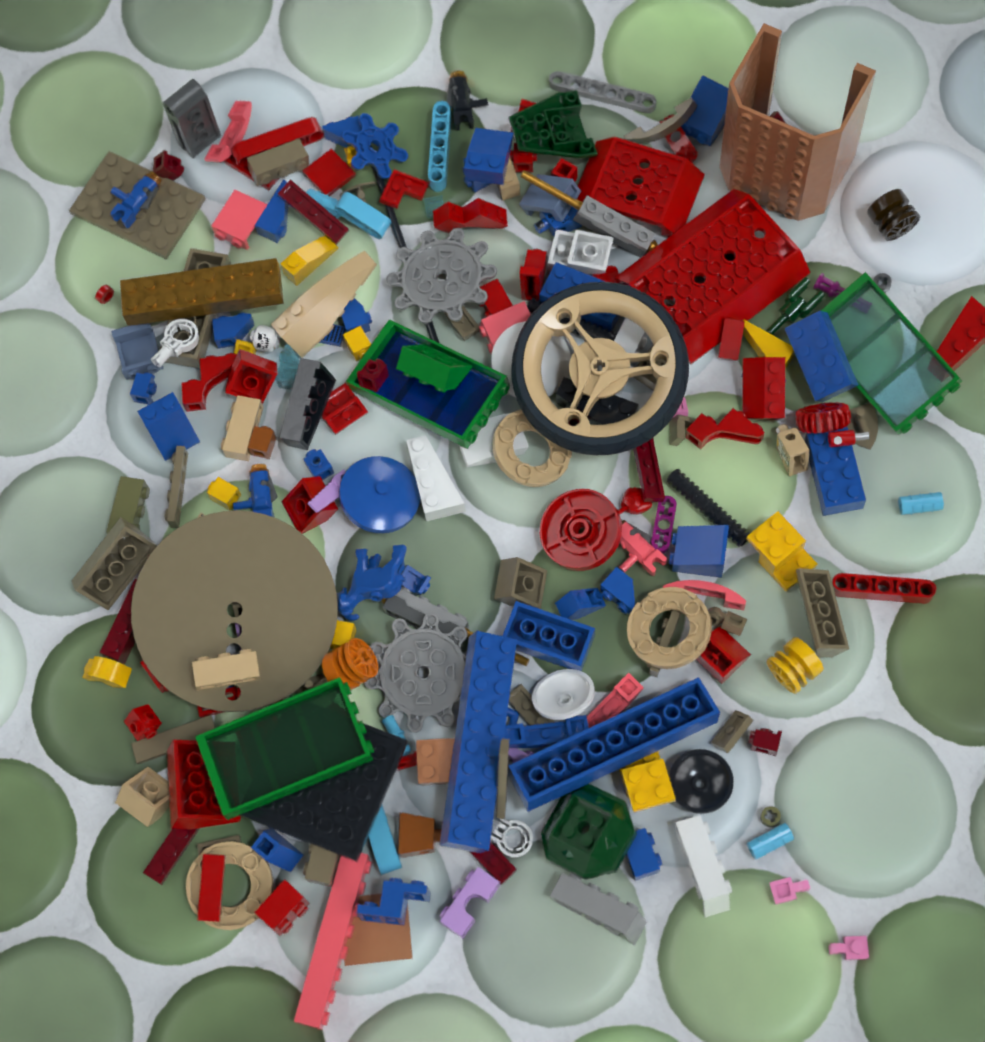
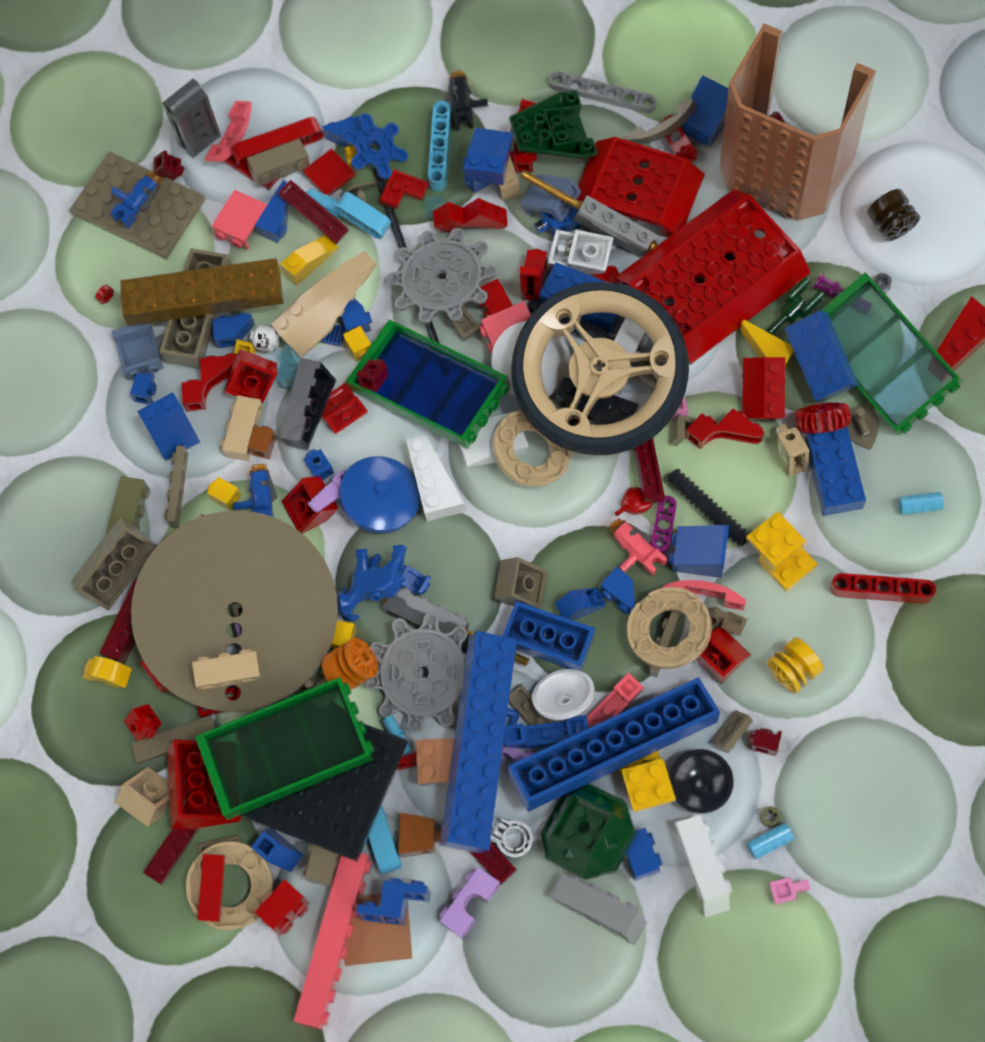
(175, 347): white pin -> none
(432, 367): green slope -> none
(502, 778): dark tan tile -> none
(561, 529): red piece -> none
(565, 169): red brick -> none
(731, 338): red tile -> none
(822, 612): dark tan slope -> none
(845, 438): red piece -> none
(854, 948): bright pink plate -> none

